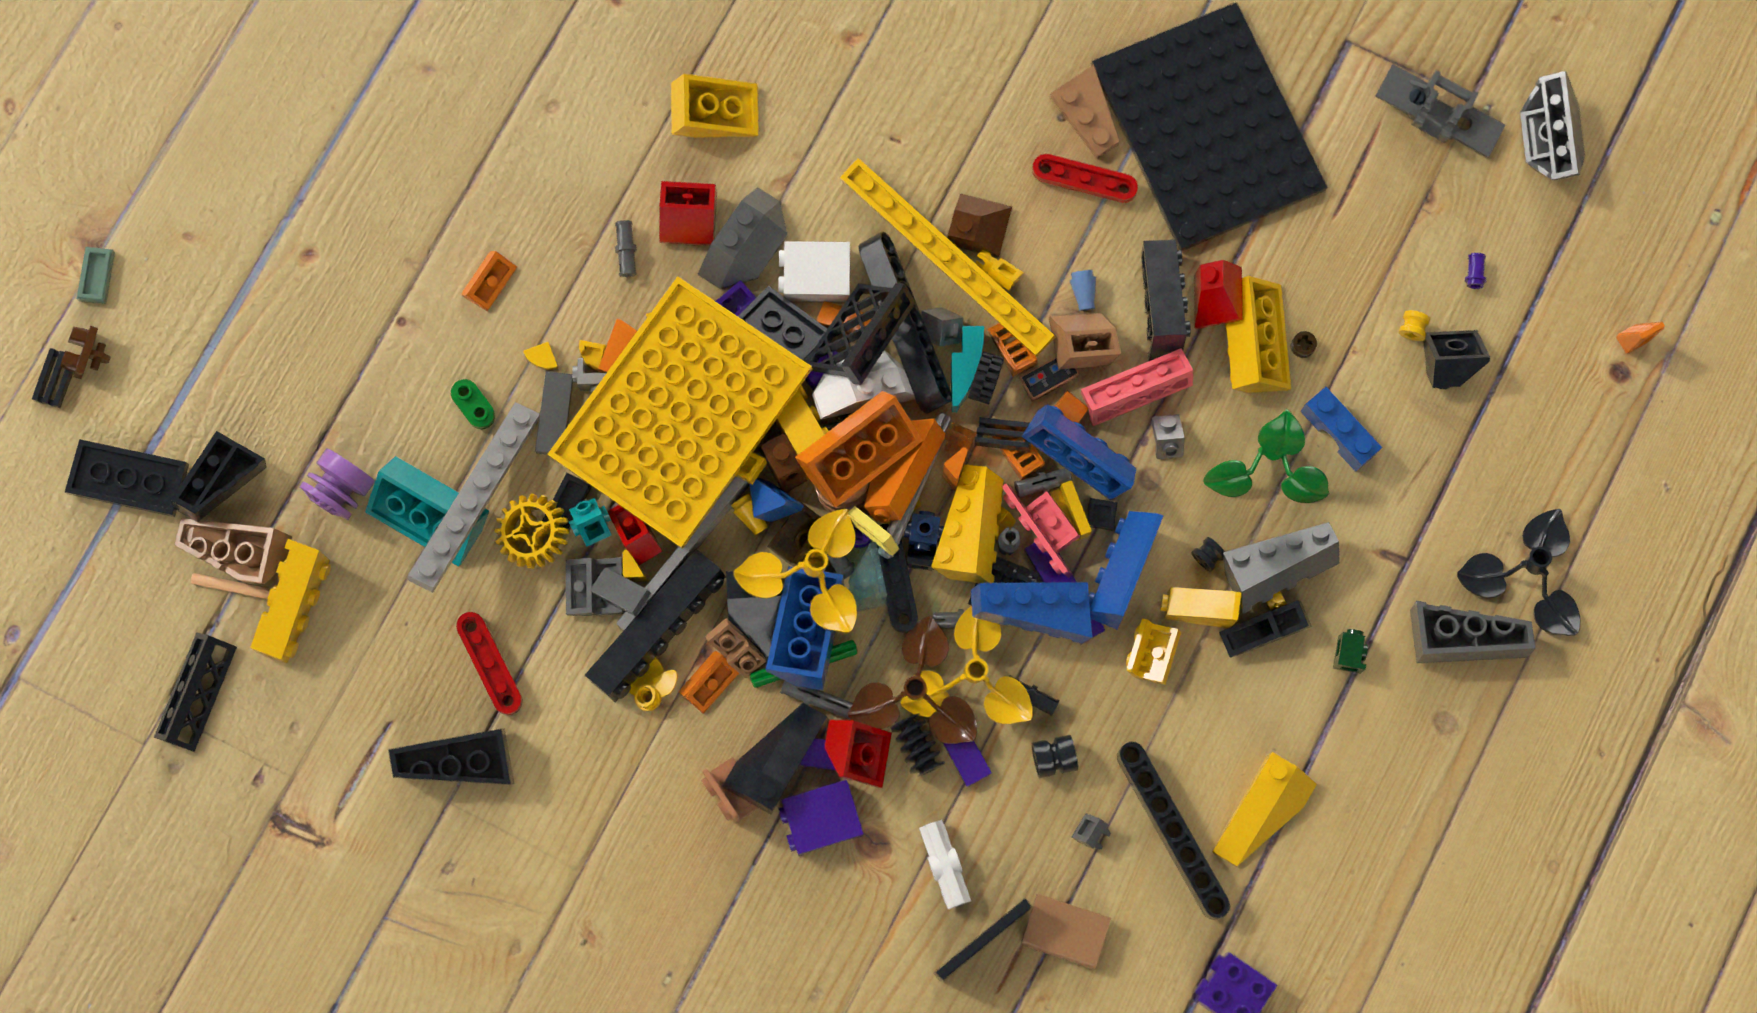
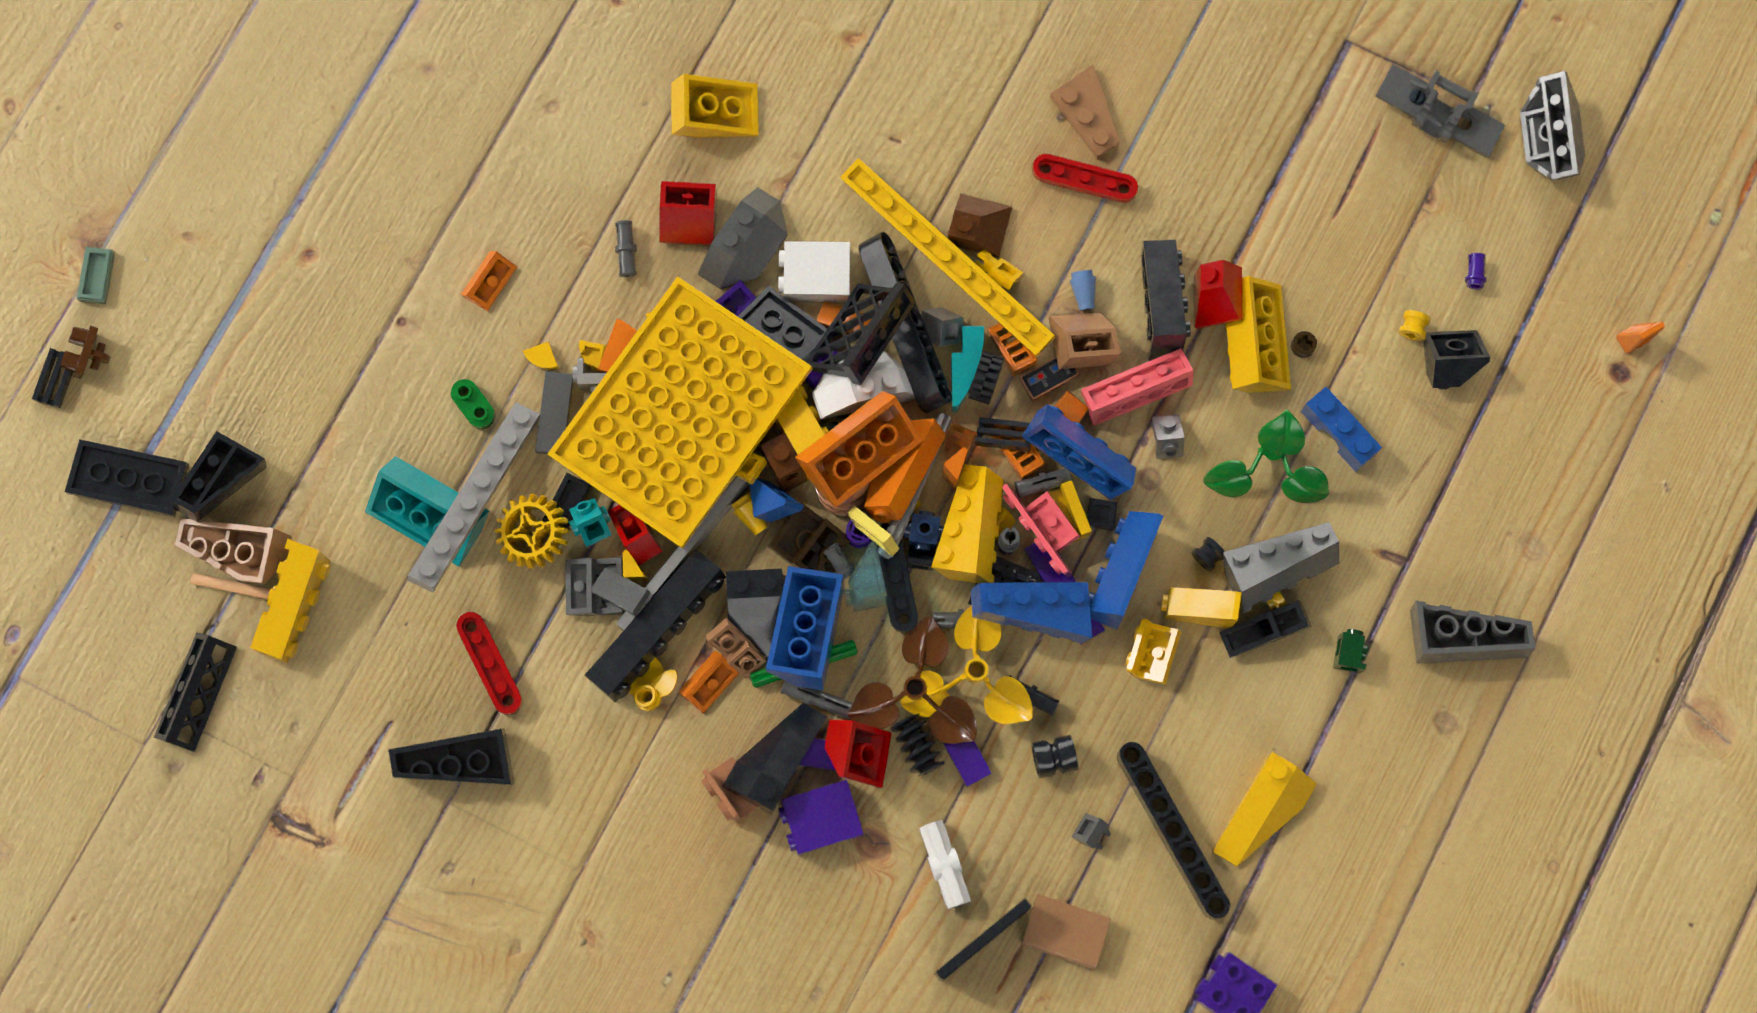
(337, 484): medium lavender wheel -> none
(833, 608): yellow plant -> none
(1208, 126): black plate -> none
(1547, 538): black plant -> none

